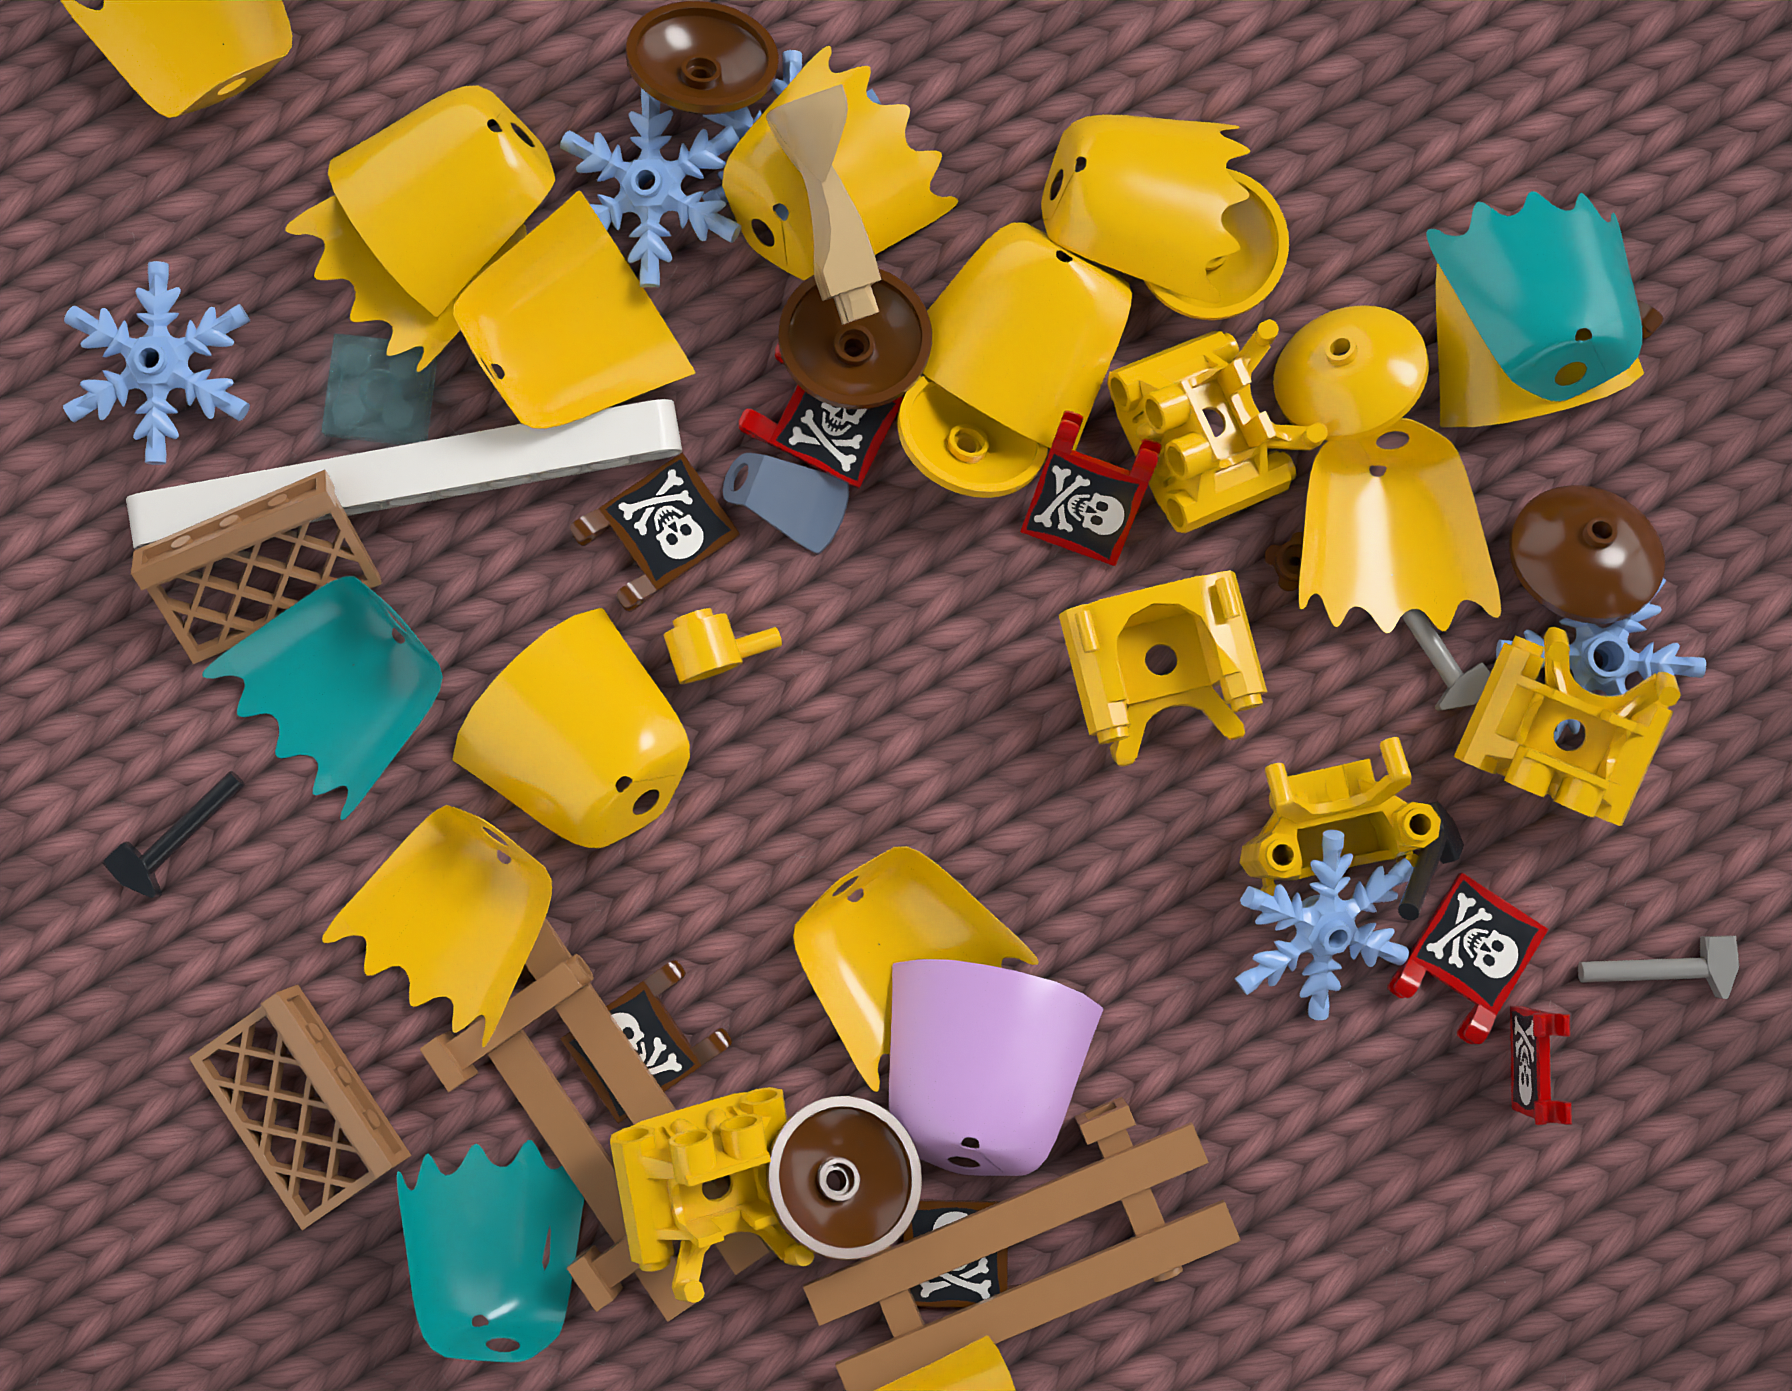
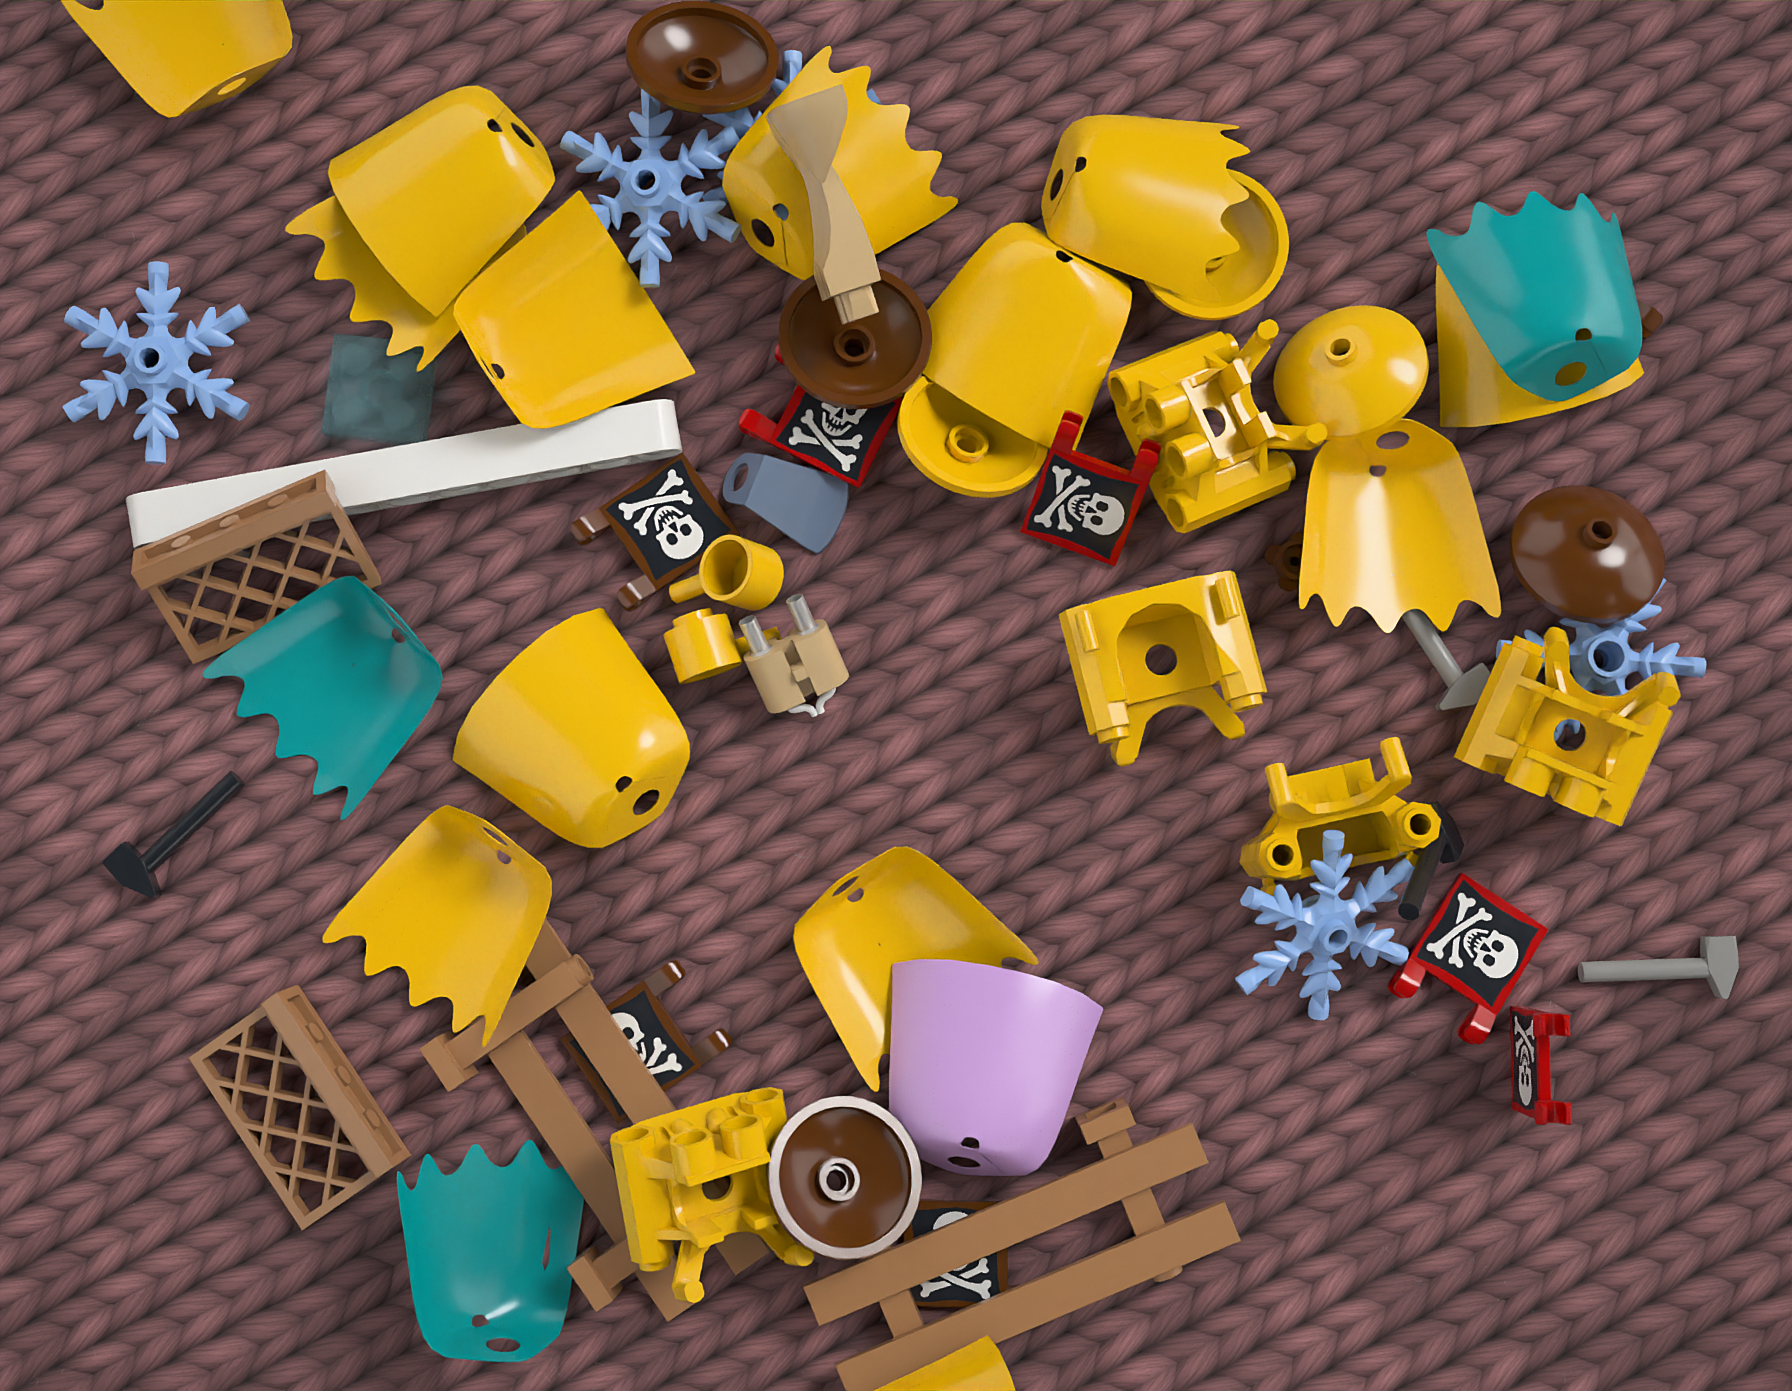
(735, 574): none -> yellow piece
(796, 664): none -> tan piece

